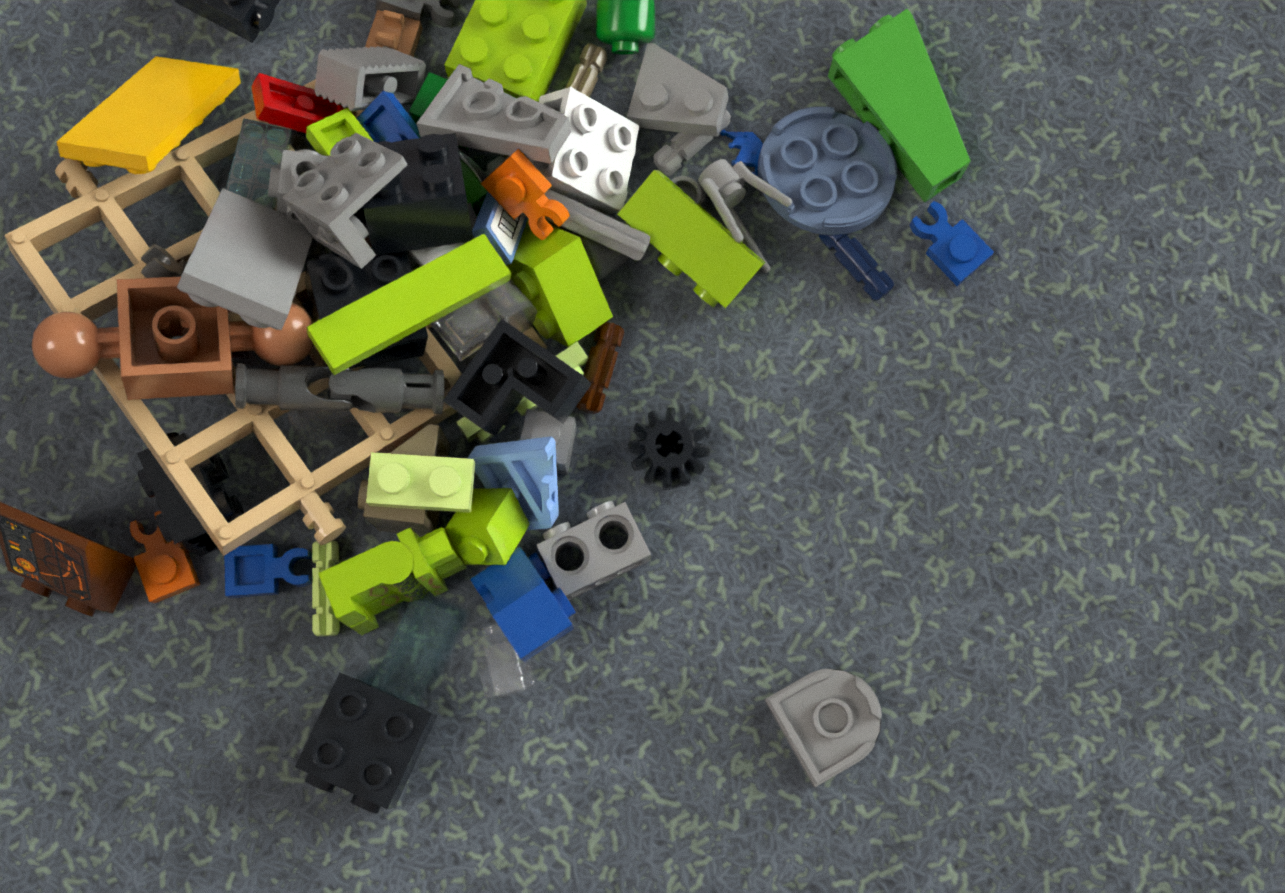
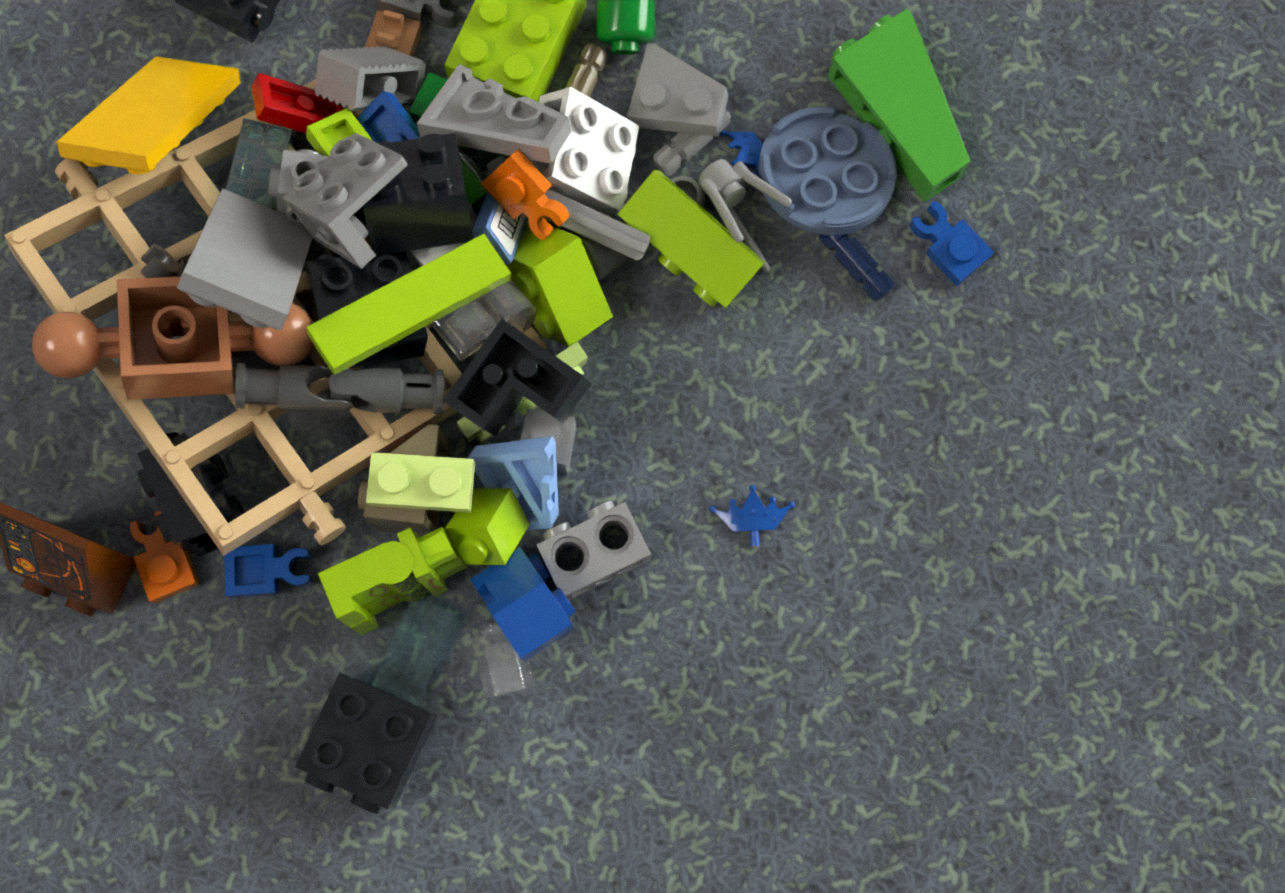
(324, 621): yellowish green axle -> none
(600, 366): reddish brown axle -> none
(663, 433): black gear -> none
(753, 515): none -> blue piece
(827, 721): light grey tile -> none

